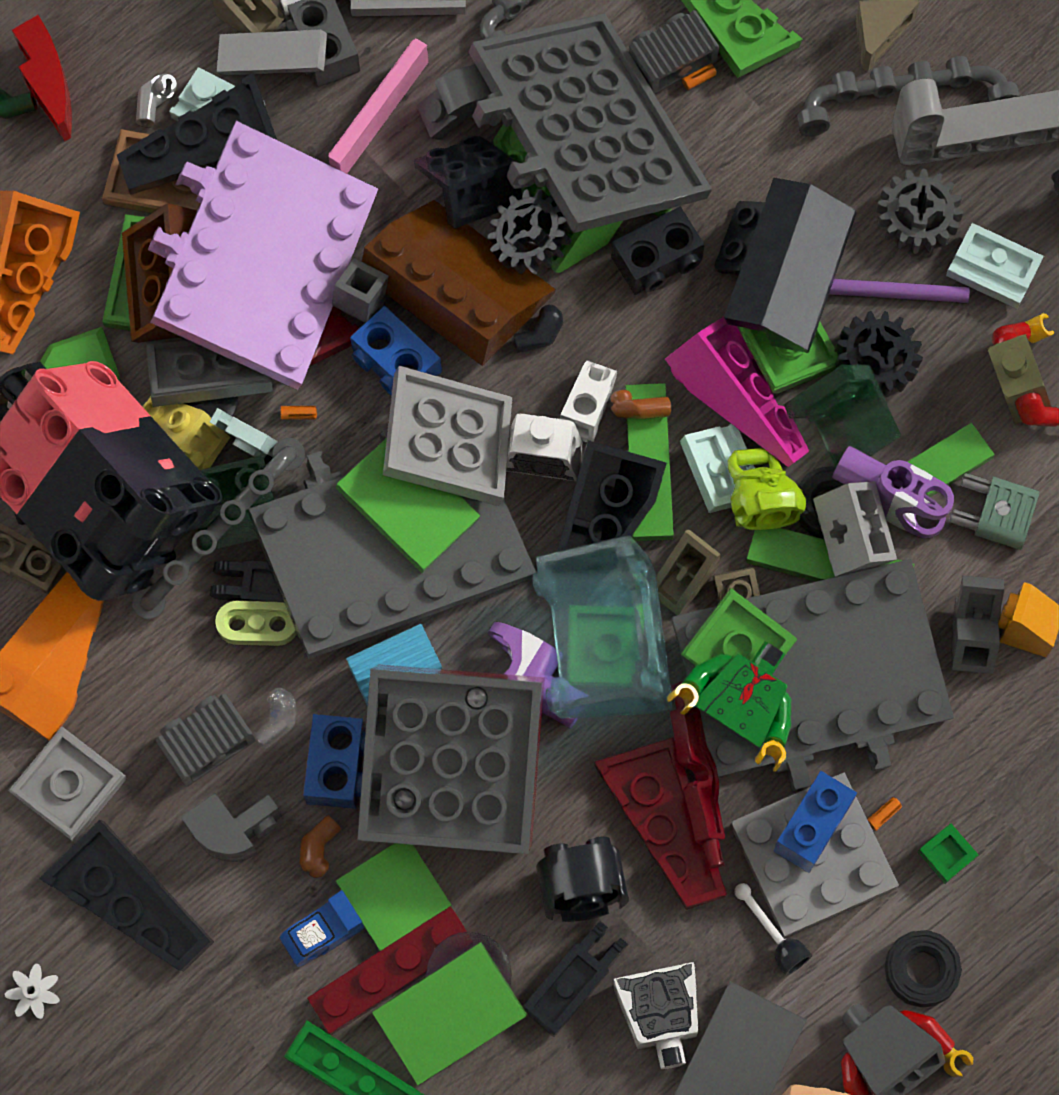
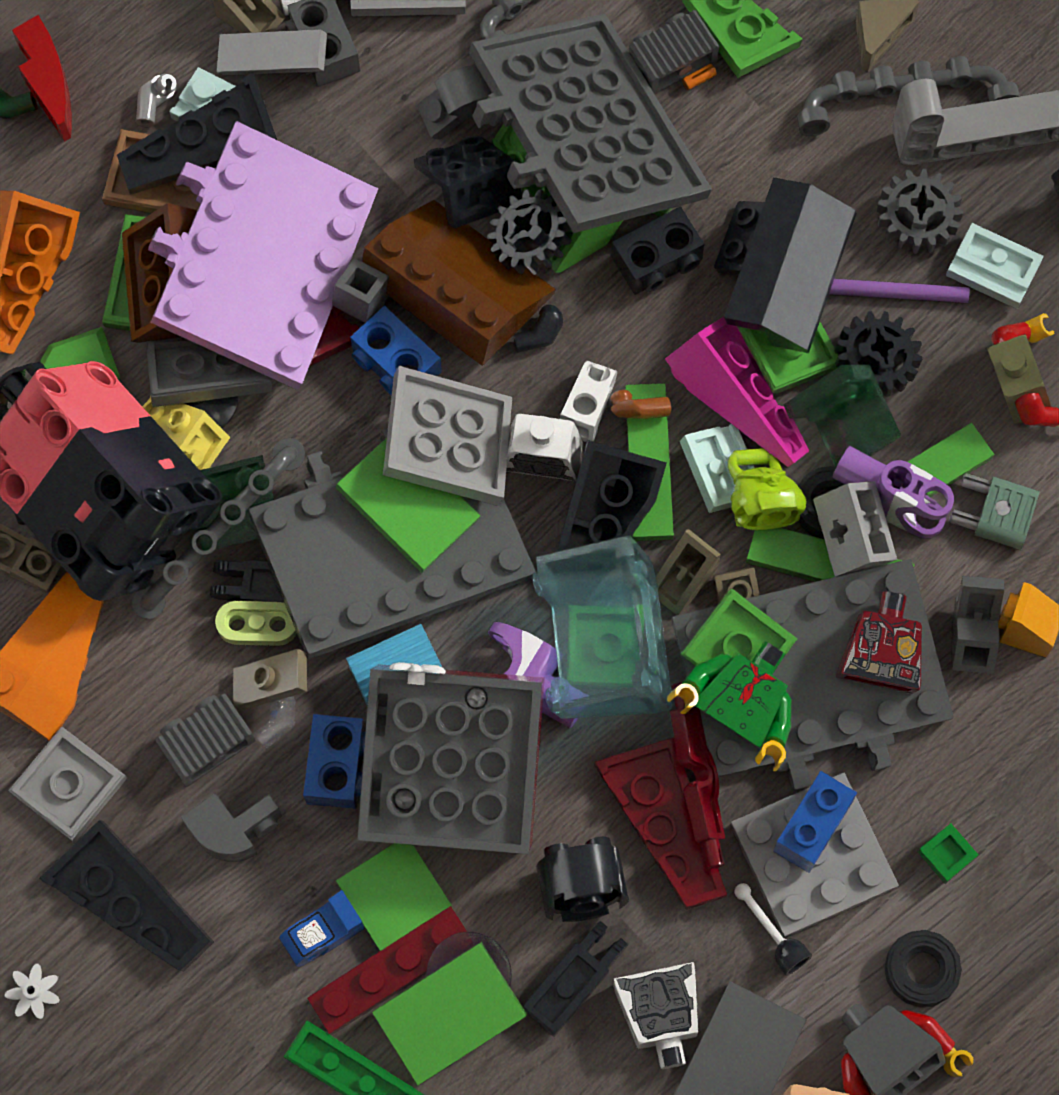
(247, 437): light aqua plate -> none
(270, 679): none -> dark tan plate
(298, 412): orange piece -> none
(312, 847): dark orange arm -> none
(379, 107): bright pink tile -> none
(416, 673): none -> white plant
(884, 648): none -> torso
(884, 813): orange piece -> none

